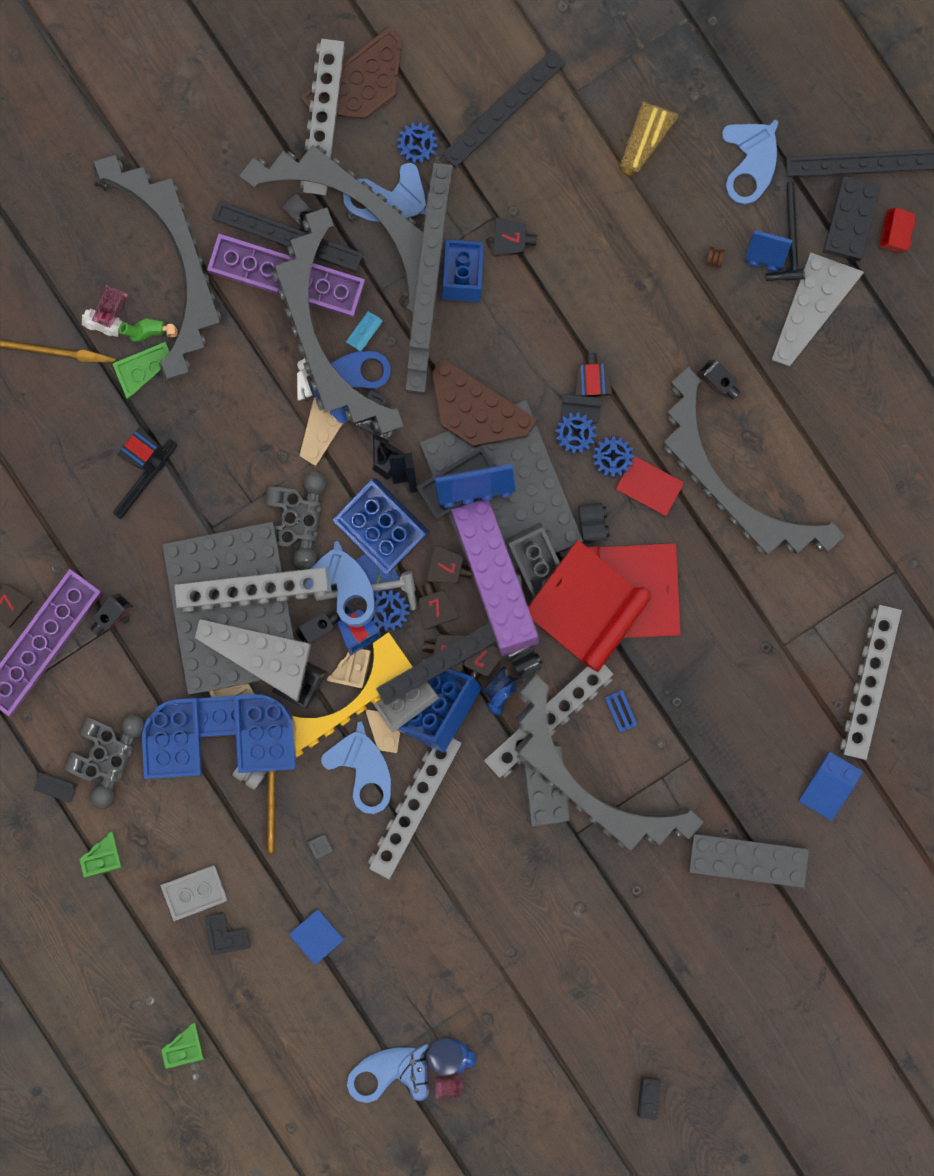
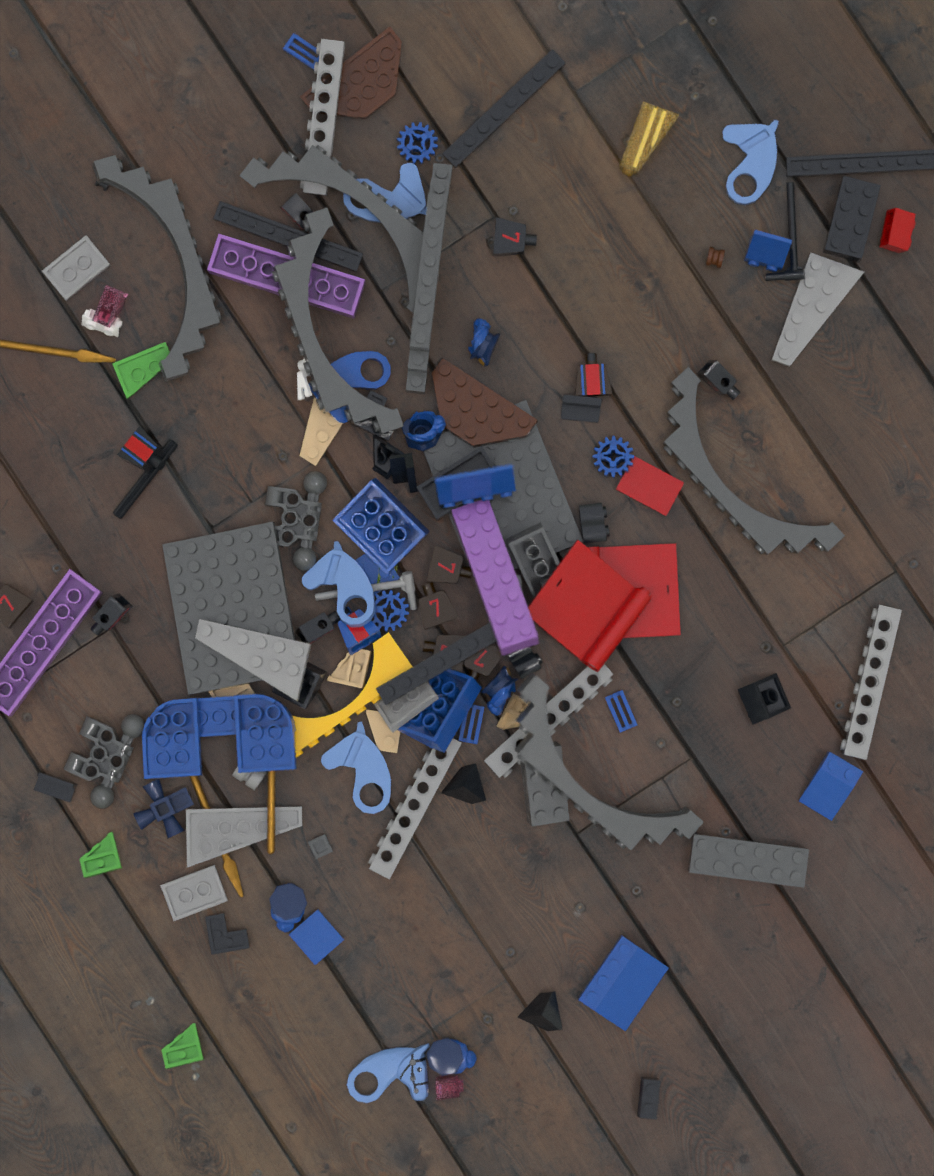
(76, 268): none -> light grey tile
(146, 328): bright green arm -> none
(164, 808): none -> dark blue brick
(185, 592): light grey brick -> none
(228, 829): none -> light grey wing
(229, 865): none -> pearl gold piece
(287, 906): none -> dark blue piece
(290, 43): none -> blue tile
(364, 331): medium azure plate -> none
(423, 430): none -> piece
(462, 270): blue slope -> none
(466, 785): none -> black slope
(468, 739): none -> blue tile
(483, 342): none -> piece
(512, 711): none -> tan wing
(543, 1012): none -> black slope
(569, 425): blue gear -> none
(623, 983): none -> blue slope
(764, 698): none -> black slope

